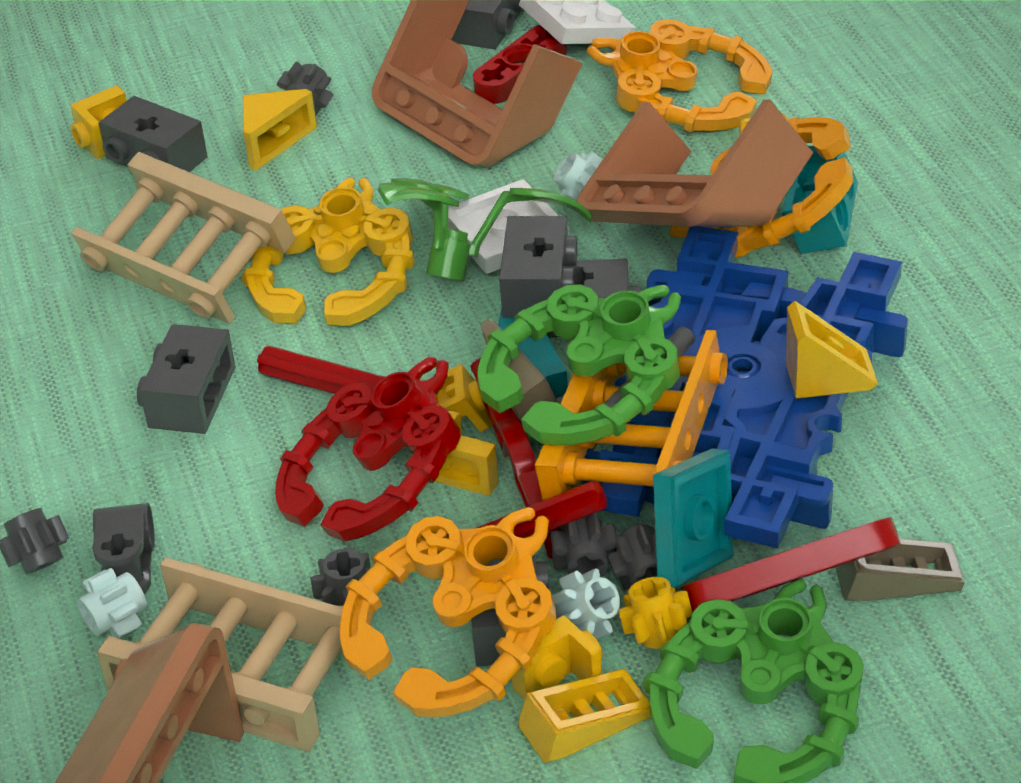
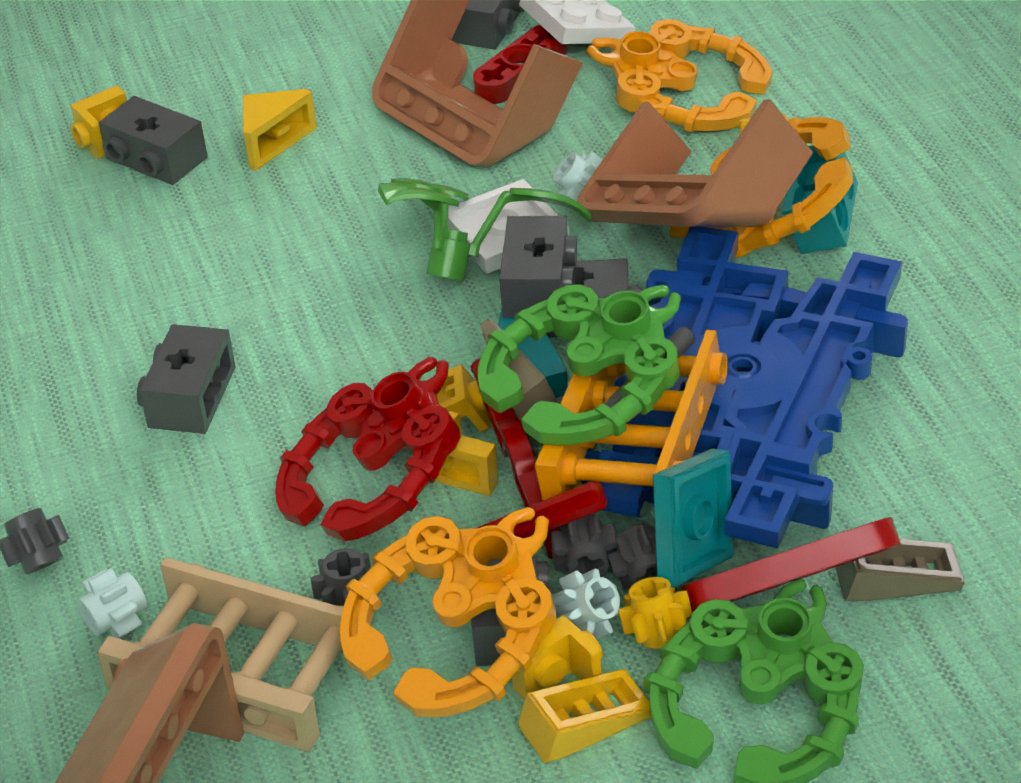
(125, 540): dark grey piece -> none
(189, 196): tan fence -> none
(310, 78): dark grey gear -> none
(311, 371): red axle -> none
(338, 230): yellow piece -> none
(824, 358): yellow slope -> none

